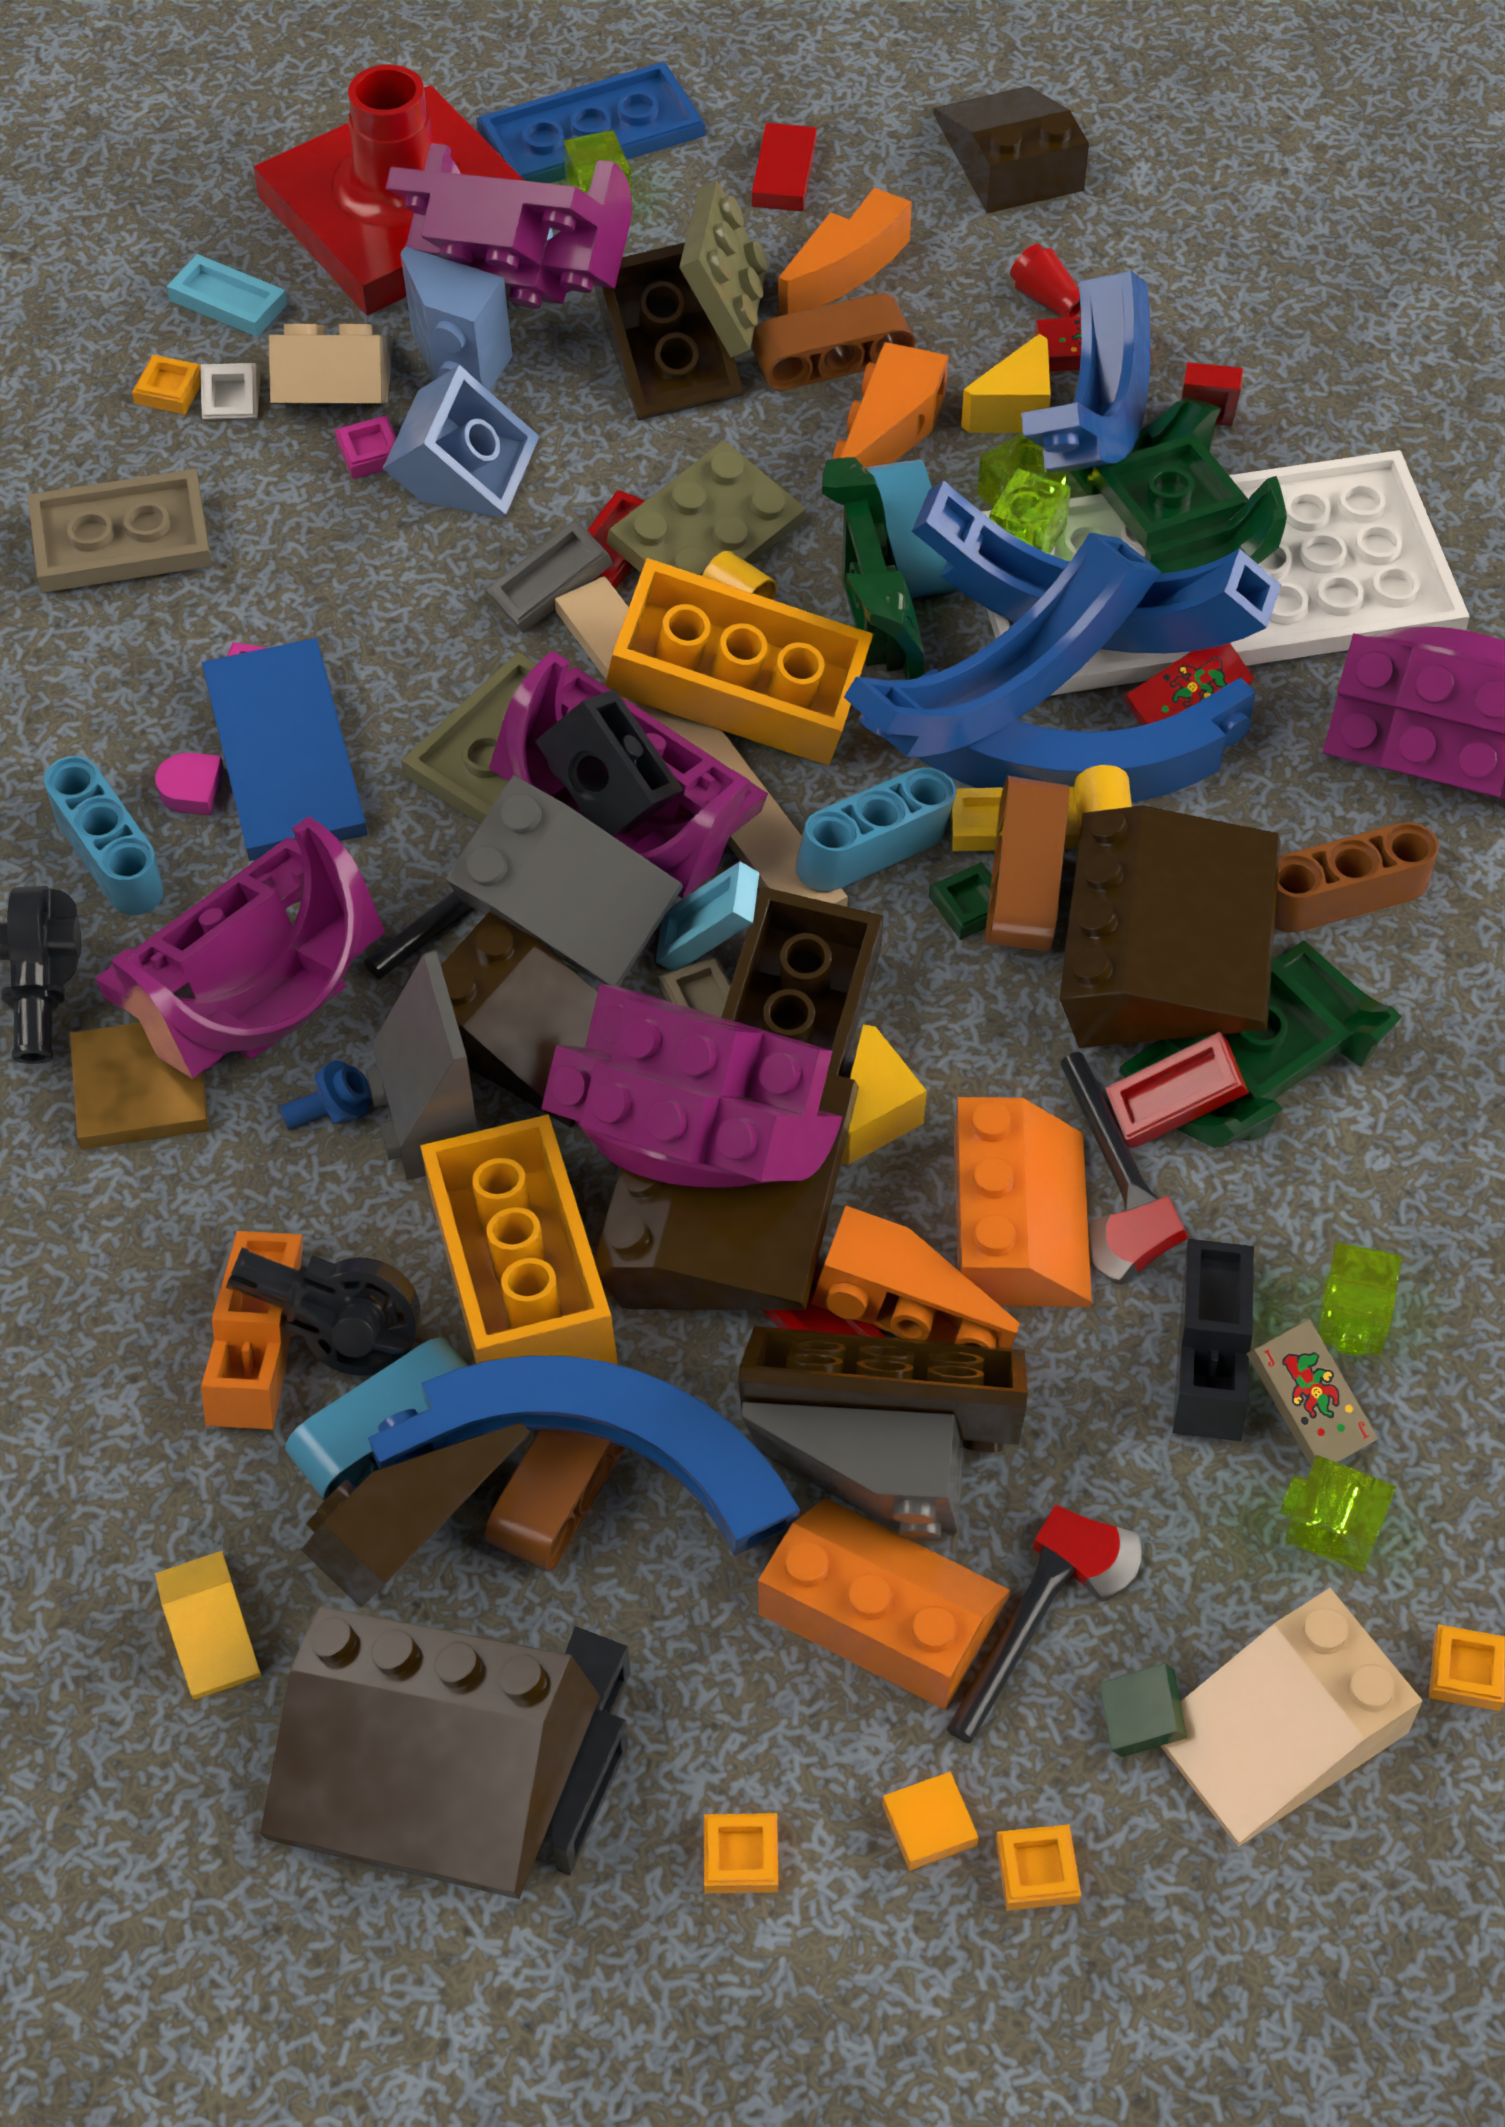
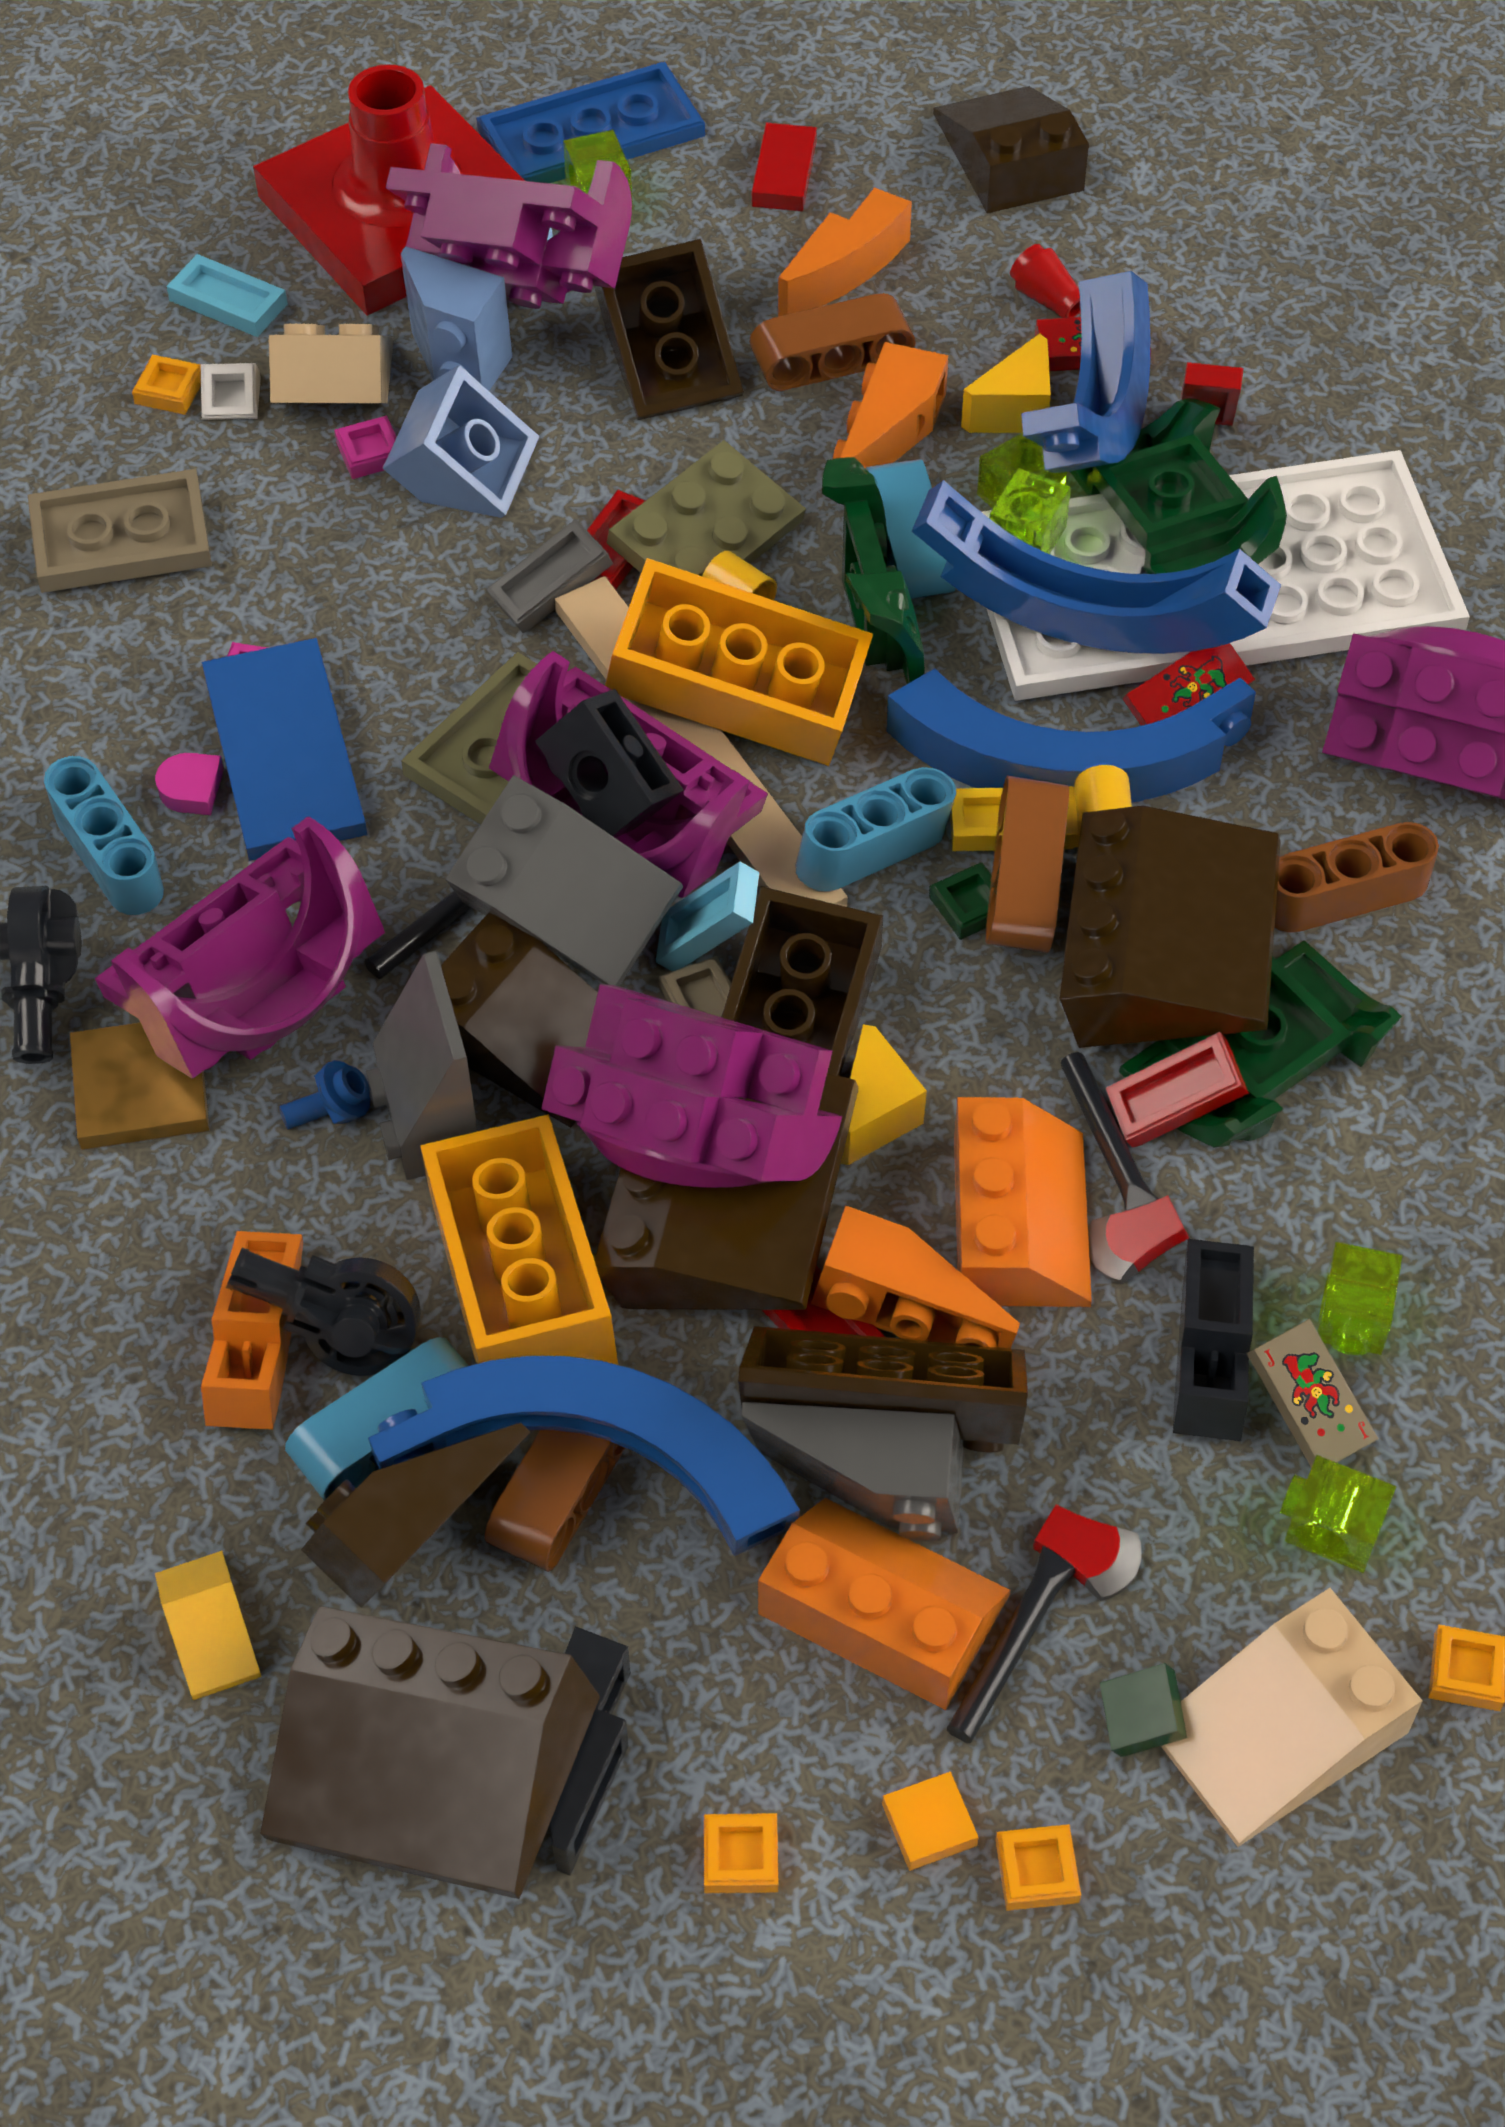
(724, 267): olive plate -> none
(1020, 665): blue arch -> none

